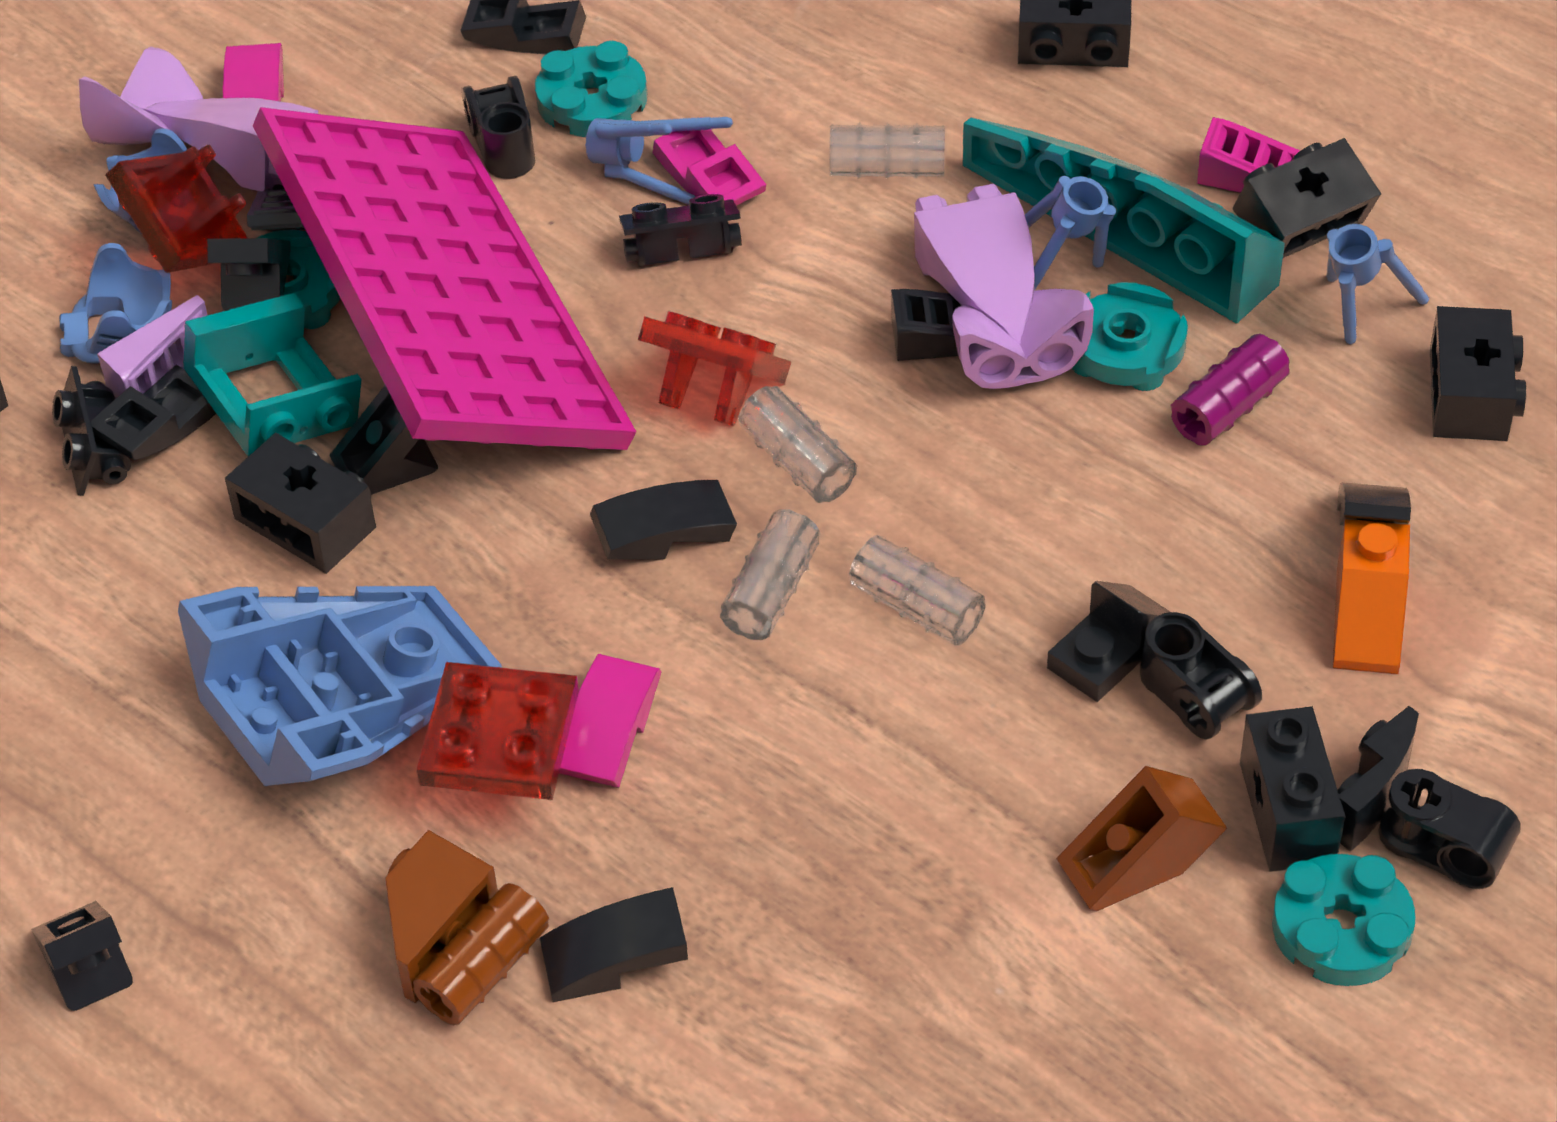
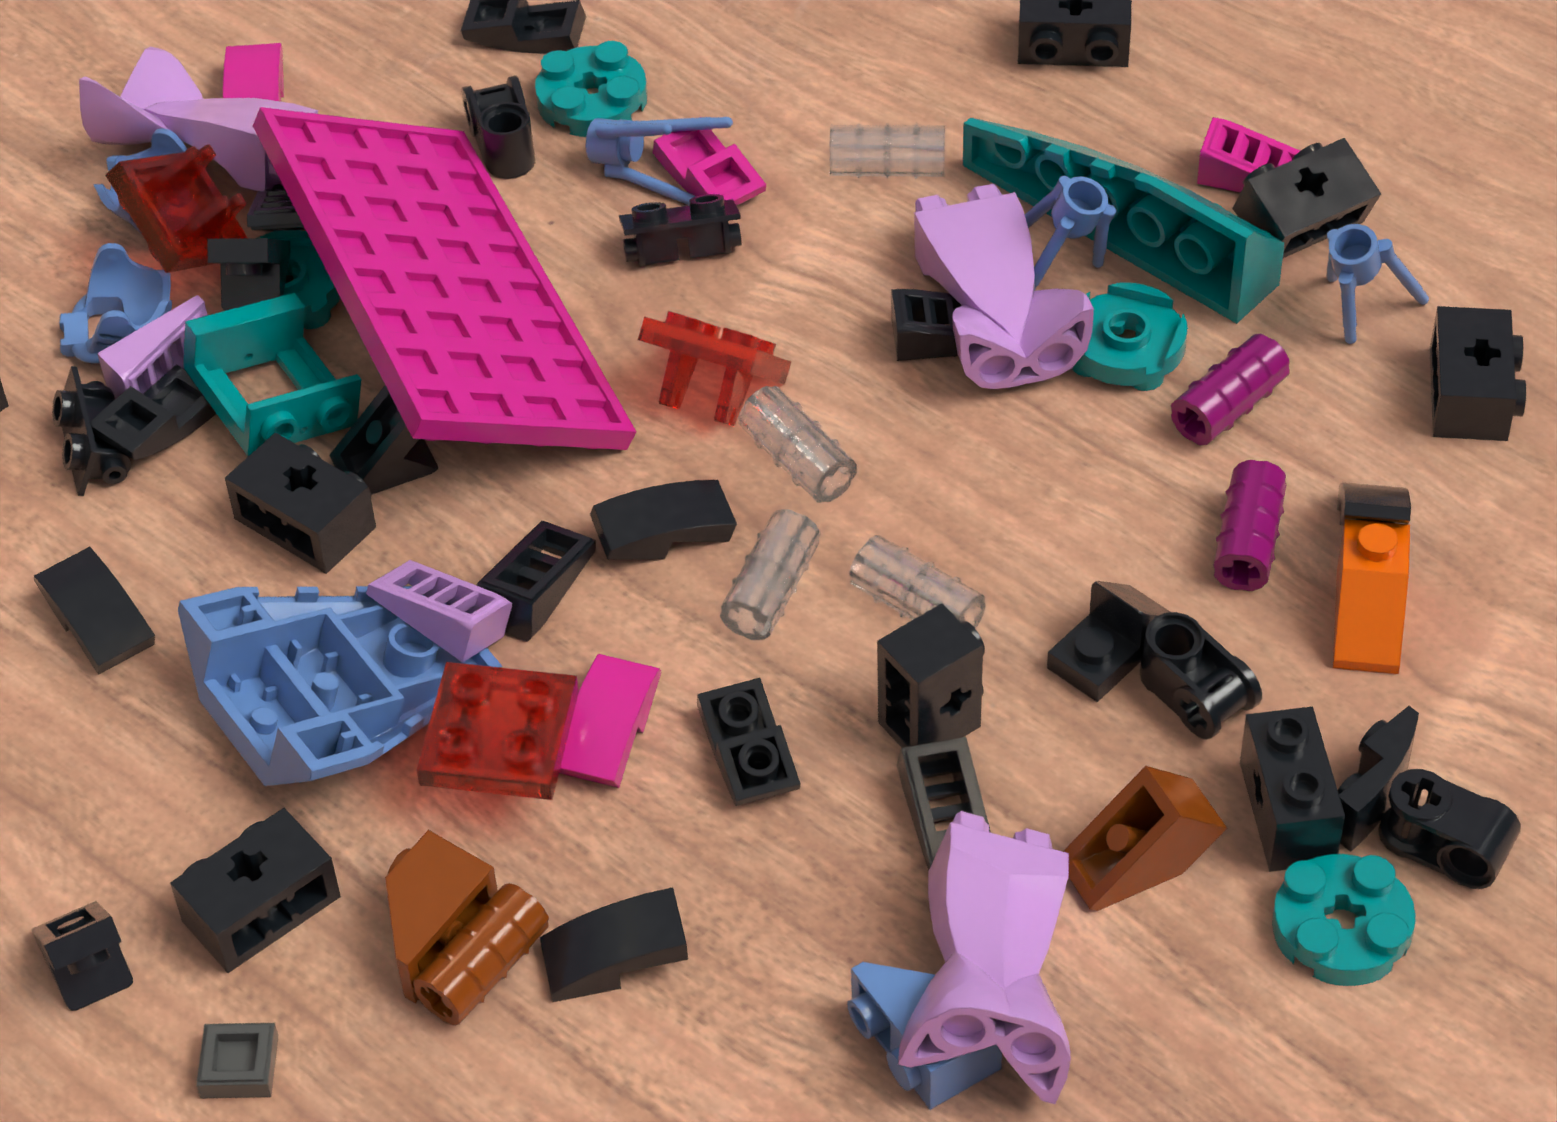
(95, 609): none -> black slope
(237, 1060): none -> dark grey tile
(255, 889): none -> black brick
(452, 615): none -> lavender slope
(537, 580): none -> black slope
(747, 742): none -> black slope
(882, 1007): none -> medium blue slope
(930, 679): none -> black brick
(936, 760): none -> black slope
(994, 922): none -> lavender hips
(1250, 525): none -> magenta axle

